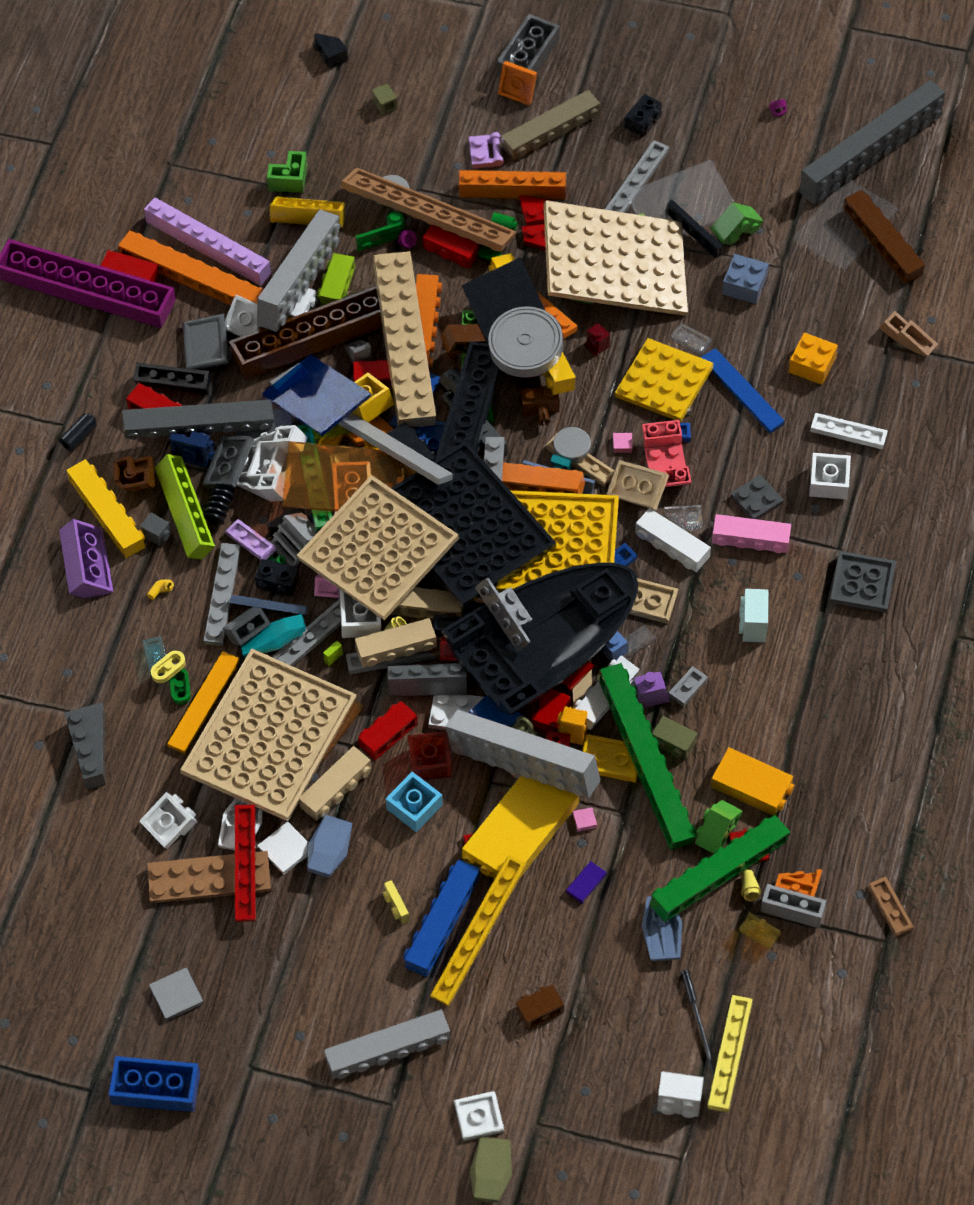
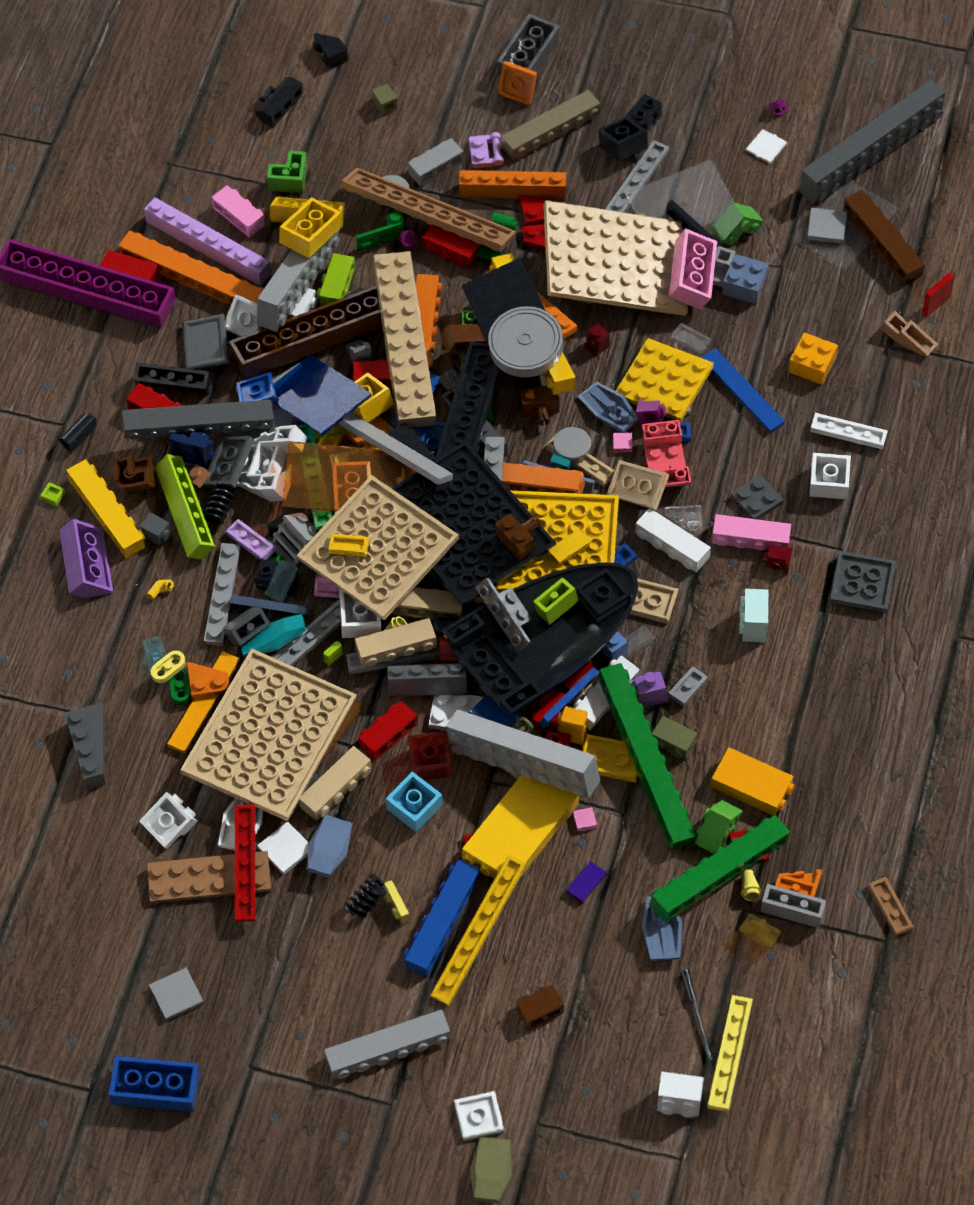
(52, 494): none -> lime tile
(198, 475): none -> nougat plate
(207, 681): none -> orange wing
(238, 211): none -> bright pink brick
(257, 388): none -> blue tile
(280, 101): none -> black piece
(281, 581): none -> clear light blue tile
(310, 227): none -> yellow brick
(348, 545): none -> yellow tile
(367, 897): none -> black piece
(435, 162): none -> light grey brick
(517, 535): none -> reddish brown brick
(556, 601): none -> lime brick
(568, 698): none -> blue tile
(569, 547): none -> yellow tile
(609, 407): none -> sand blue piece
(623, 138): none -> black brick
(650, 411): none -> magenta brick
(693, 269): none -> bright pink brick
(722, 262): none -> light grey brick
(766, 146): none -> white piece
(778, 557): none -> dark red brick
(827, 225): none -> light grey tile
(938, 294): none -> red tile

